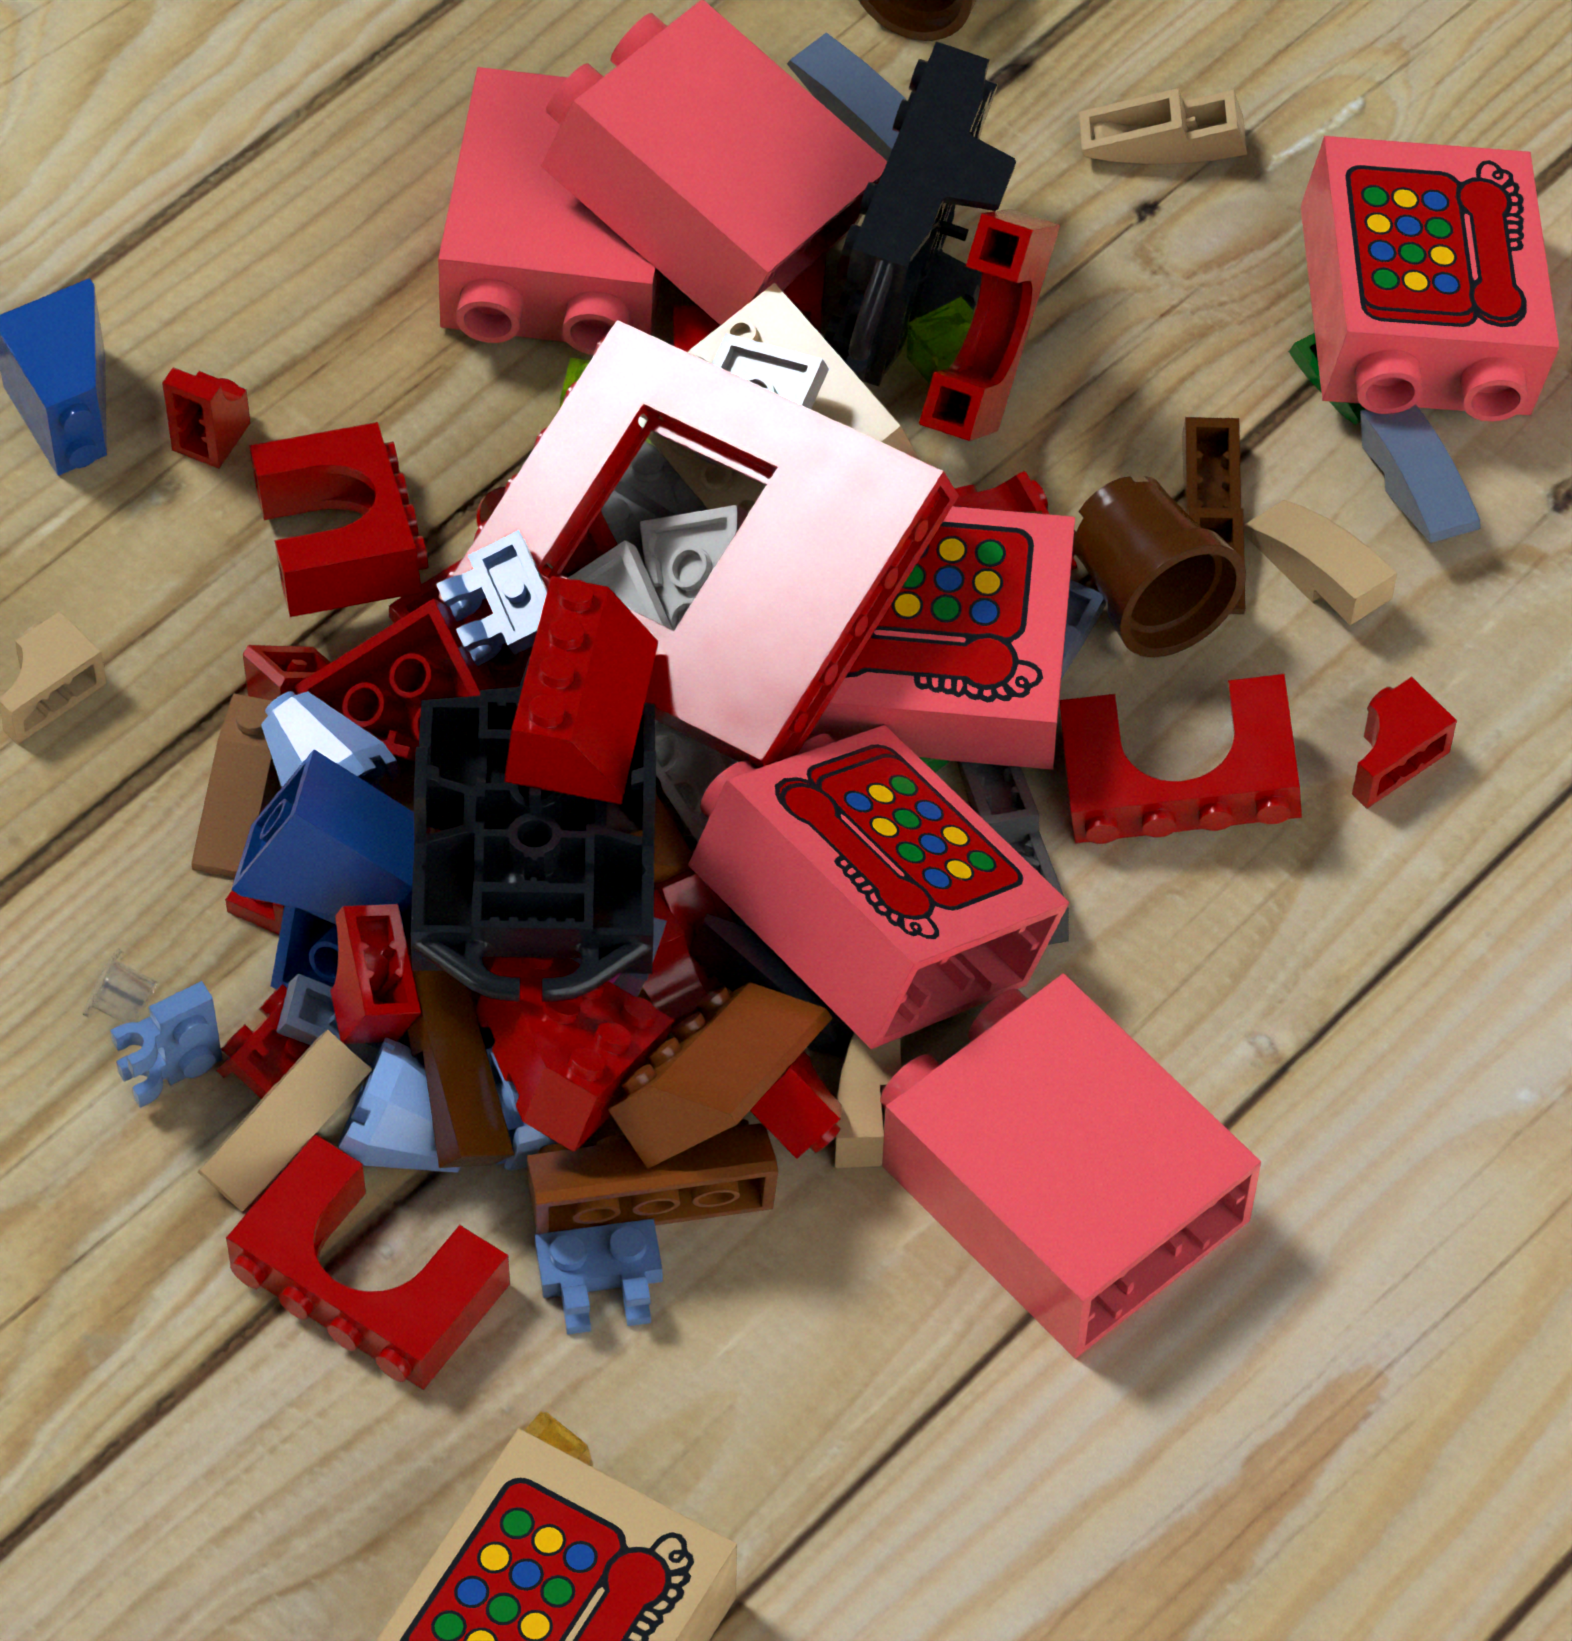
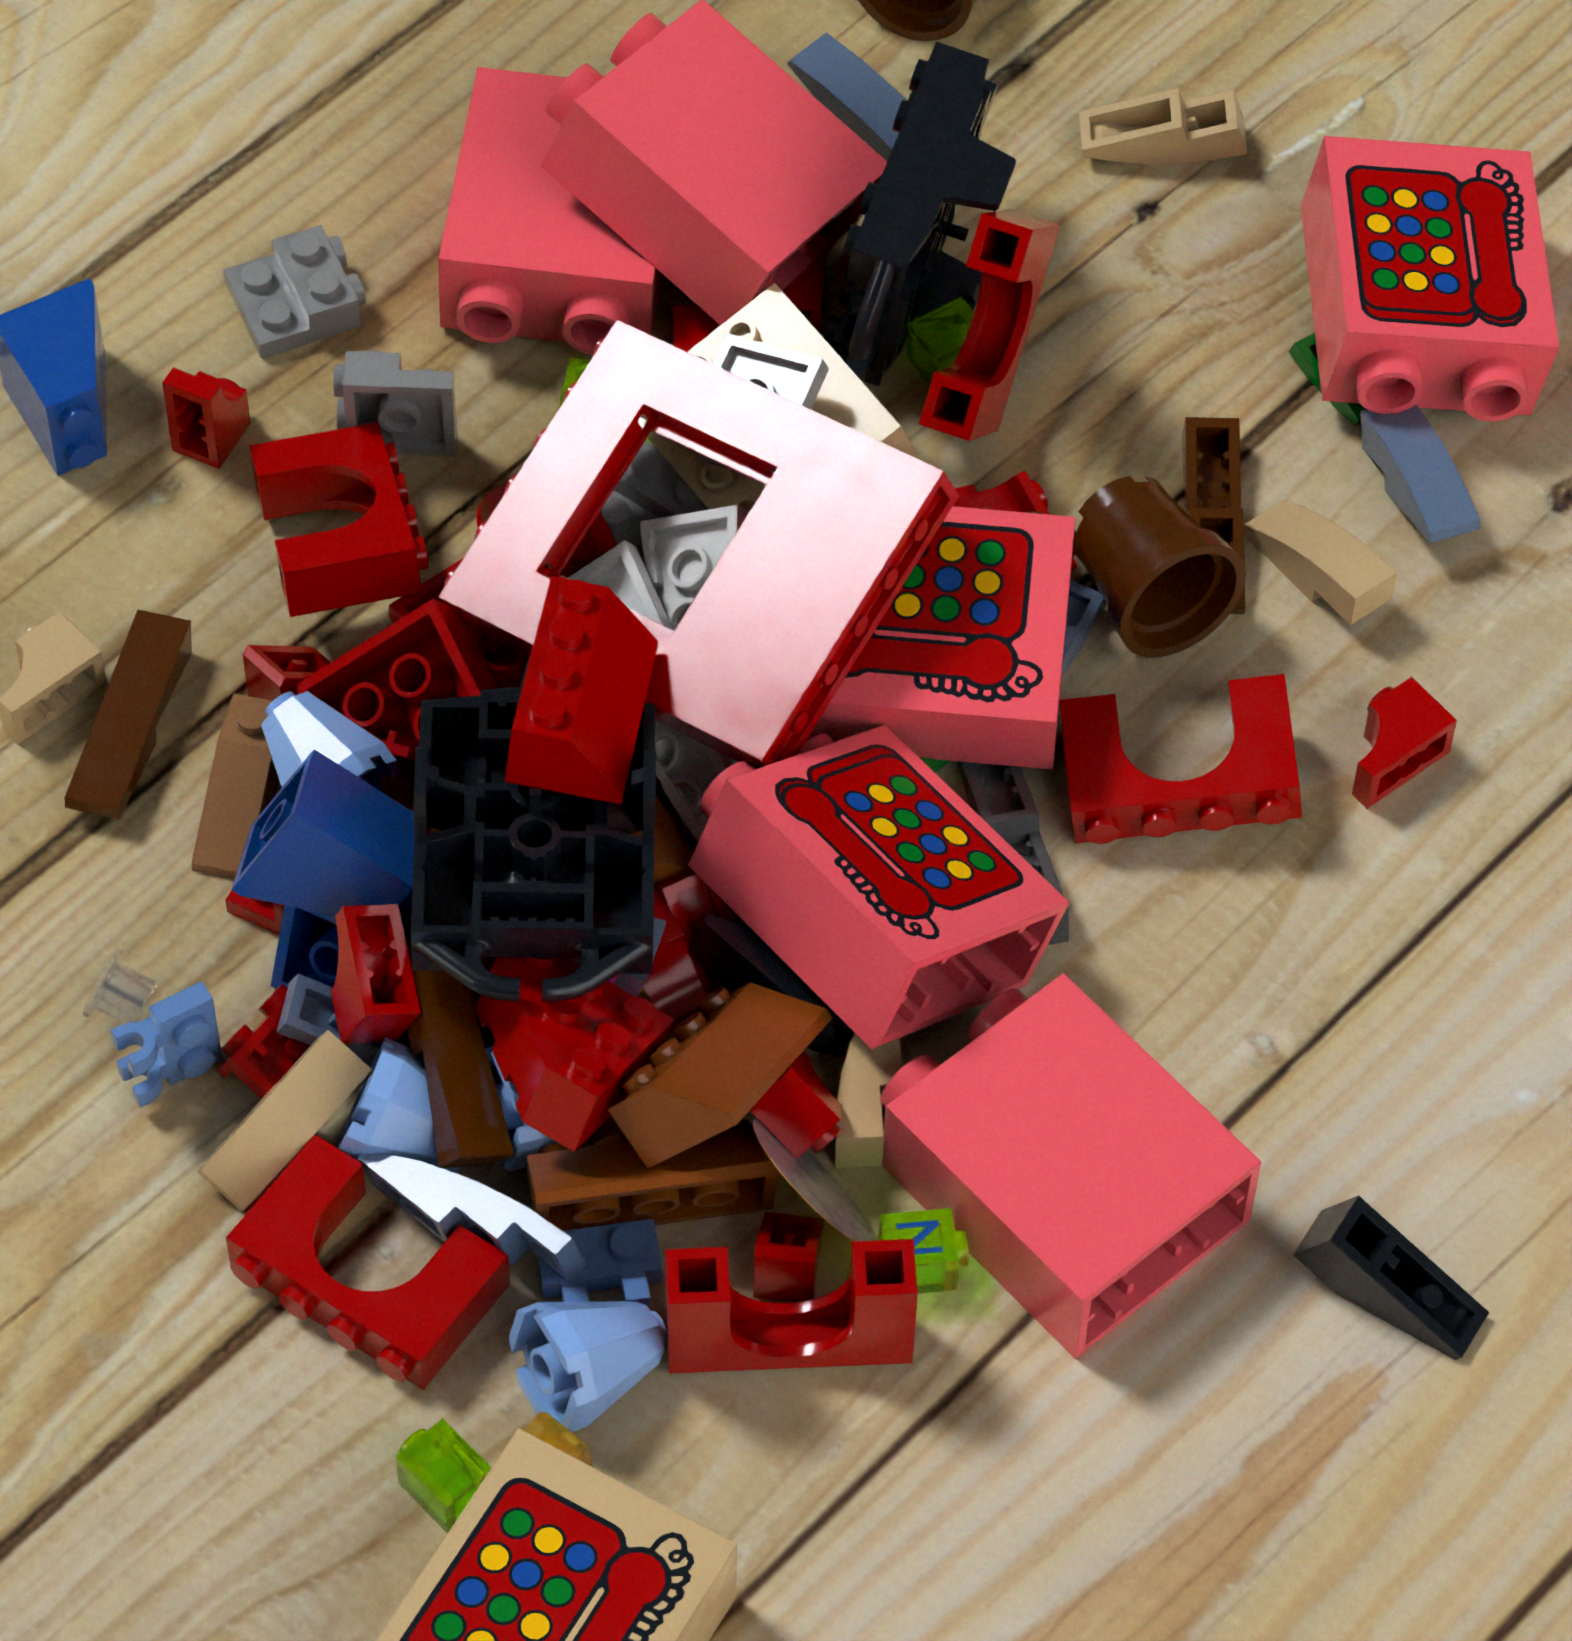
(129, 713): none -> reddish brown slope
(296, 292): none -> light grey plate
(409, 405): none -> light grey plate
(440, 1472): none -> clear neon green brick
(446, 1199): none -> slope
(515, 593): plate -> none
(584, 1355): none -> light blue cone
(787, 1257): none -> red slope
(816, 1187): none -> flat silver sticker
(856, 1325): none -> red arch
(936, 1245): none -> clear neon green brick
(1389, 1277): none -> black slope

